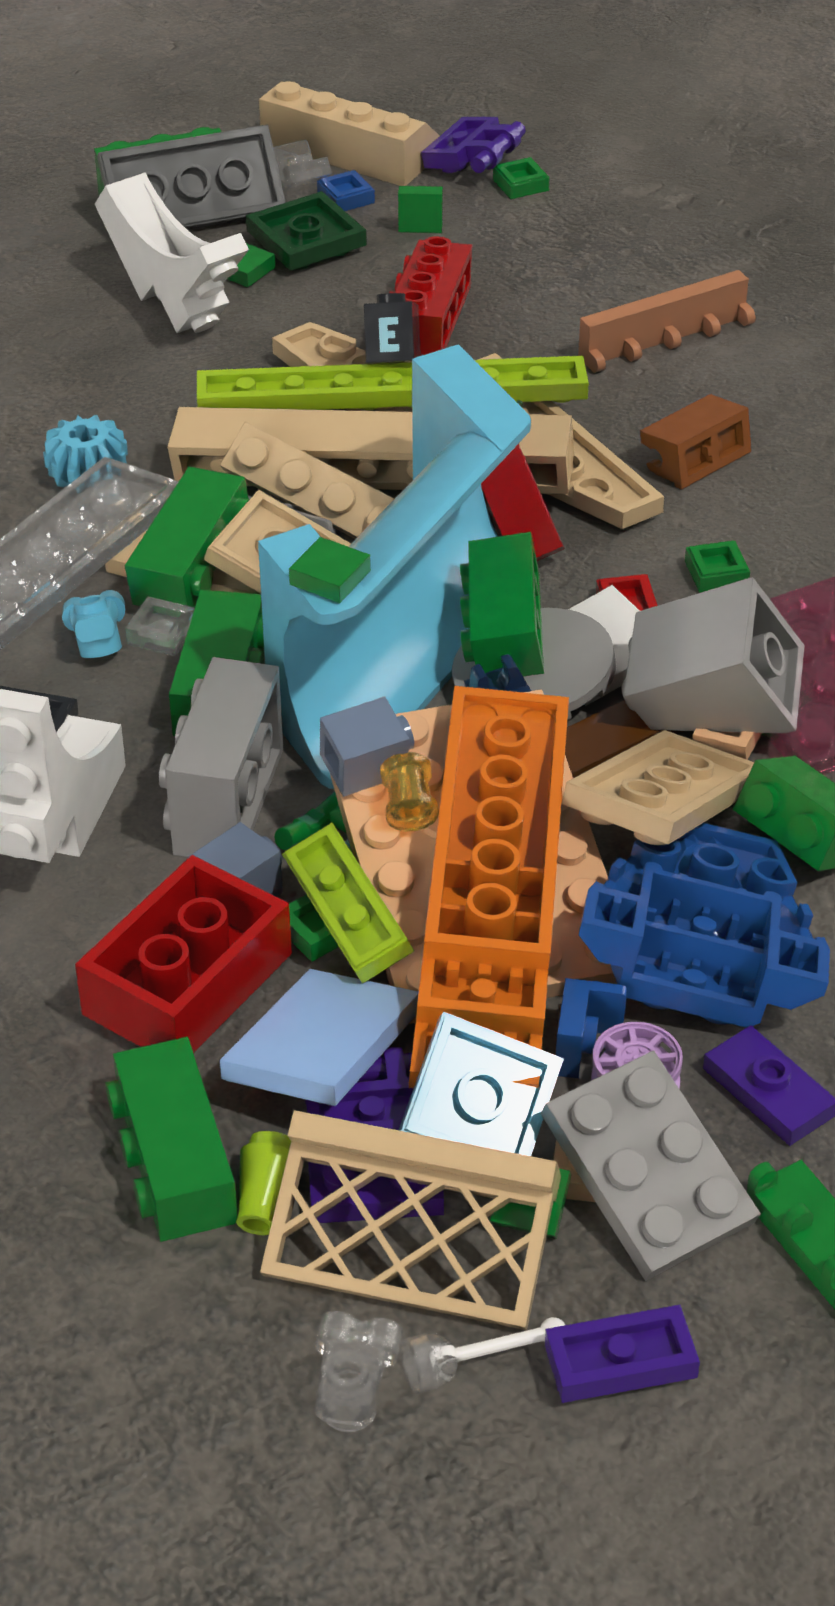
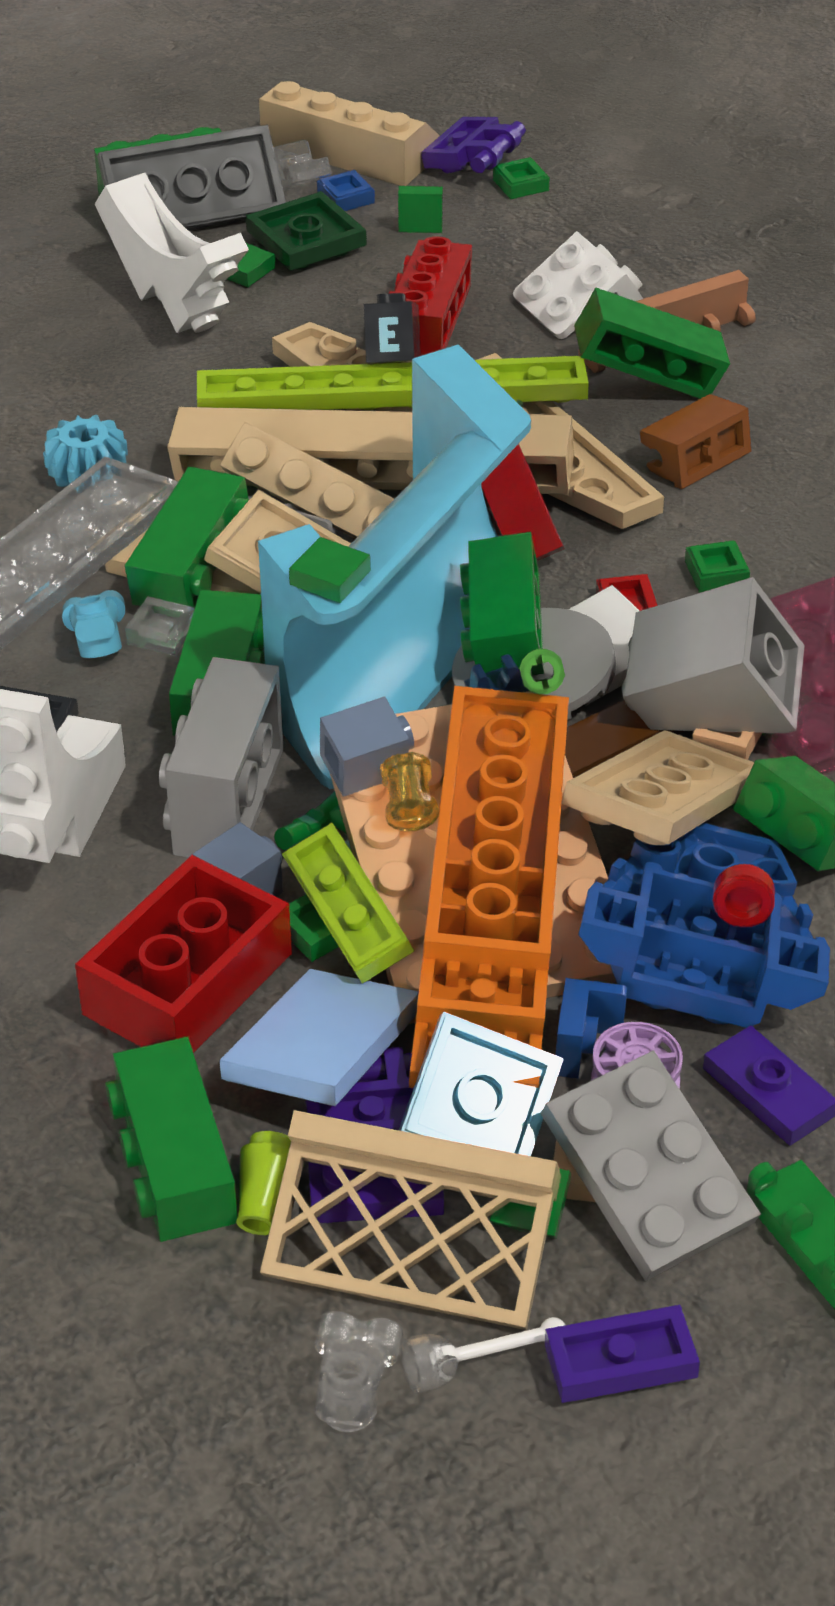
(545, 685): none -> bright green pin
(566, 280): none -> white bracket
(651, 344): none -> green brick
(744, 895): none -> red tile

